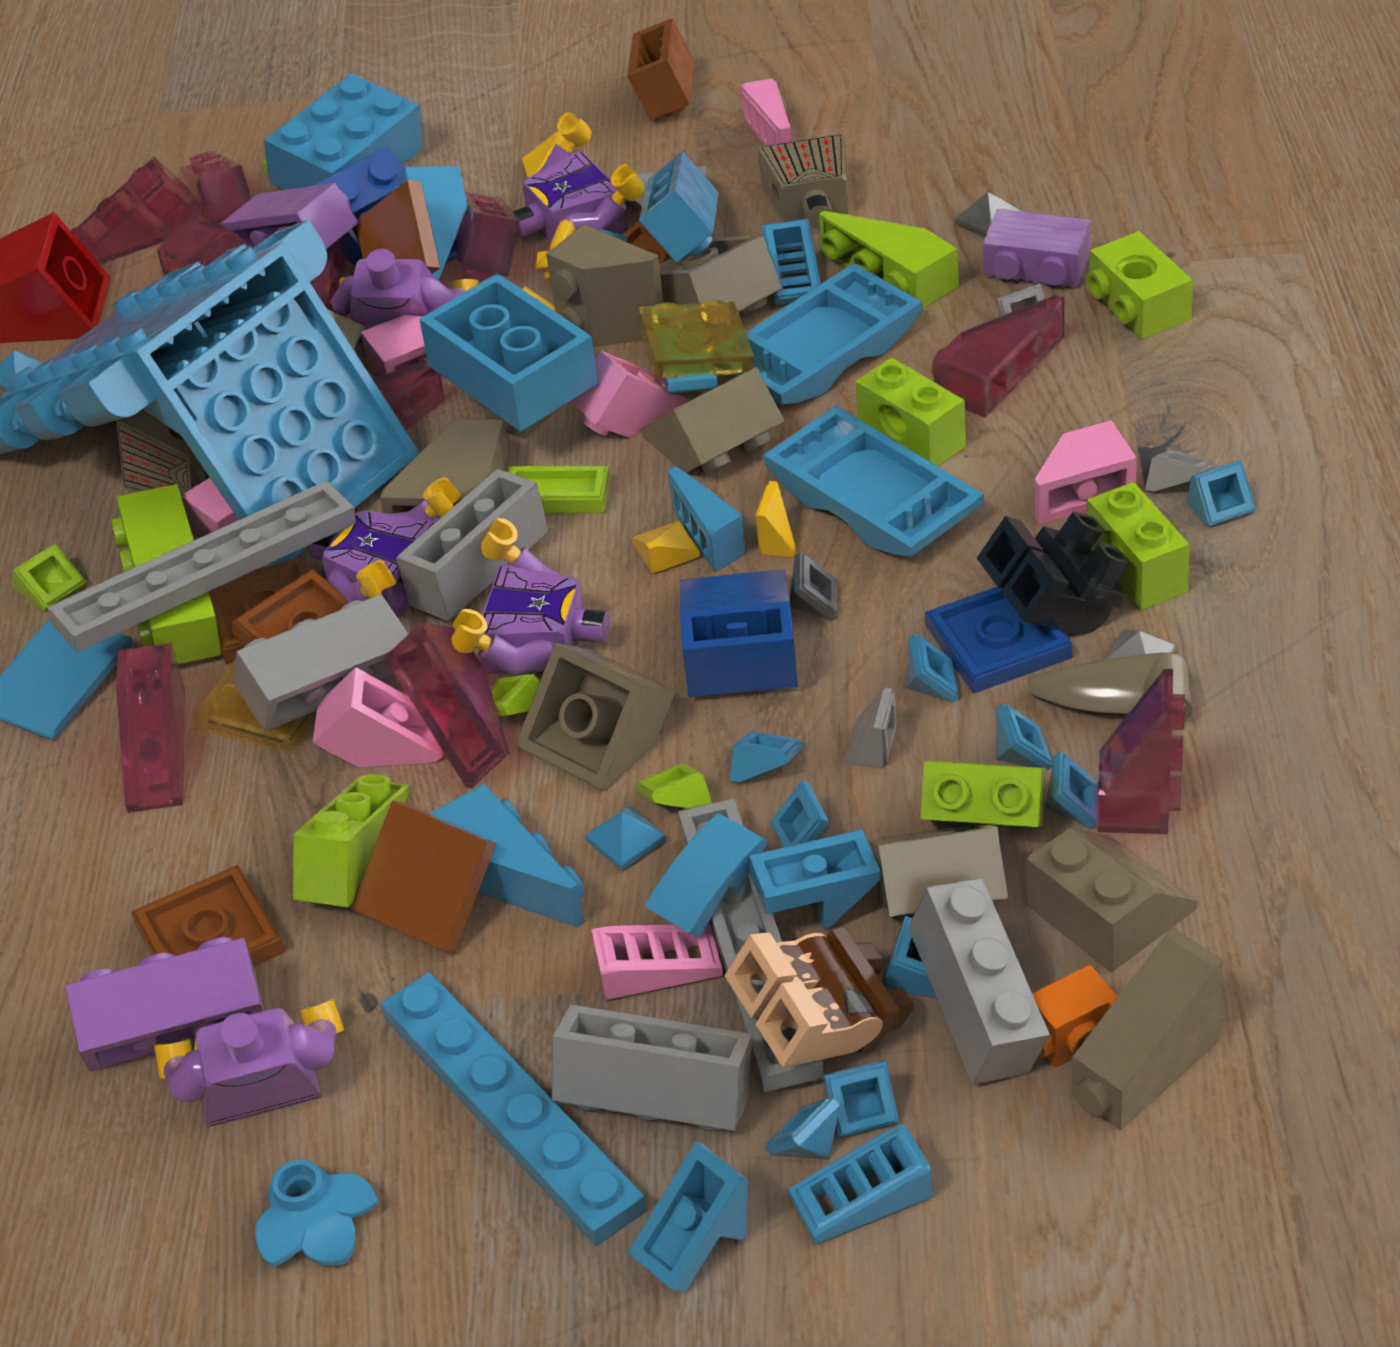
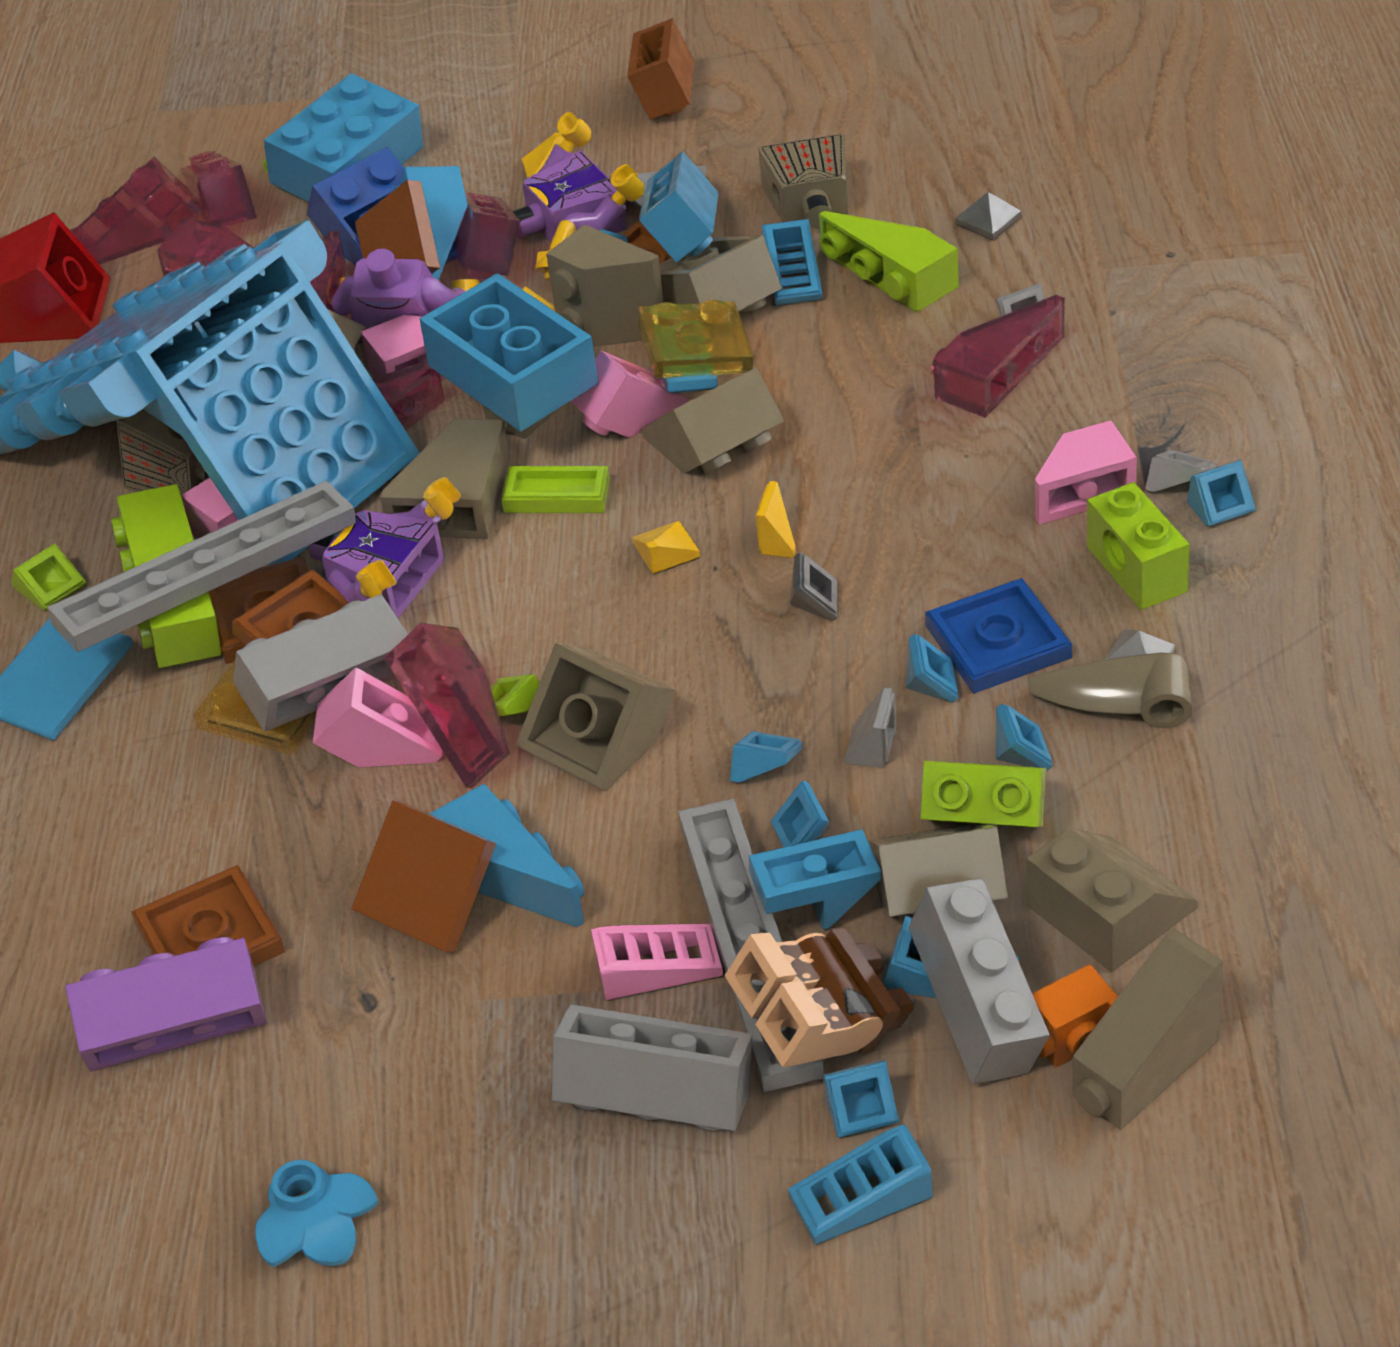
(151, 727): clear pink slope -> none
(251, 1062): medium lavender torso -> none
(273, 211): medium lavender brick -> none
(339, 841): lime slope -> none
(446, 563): light grey brick -> none
(514, 1109): dark azure plate -> none
(525, 611): torso -> none
(625, 838): dark azure slope -> none
(675, 787): lime slope -> none
(696, 1209): dark azure slope -> none
(704, 872): dark azure slope -> none
(708, 519): dark azure slope -> none
(737, 633): blue slope -> none
(765, 111): bright pink slope -> none
(807, 1132): dark azure slope -> none
(827, 331): dark azure slope -> none
(871, 483): dark azure slope -> none
(912, 411): lime brick -> none
(1037, 248): medium lavender brick -> none
(1056, 574): black hips -> none
(1072, 791): dark azure slope -> none
(1137, 764): clear pink slope -> none
(1140, 284): lime brick -> none

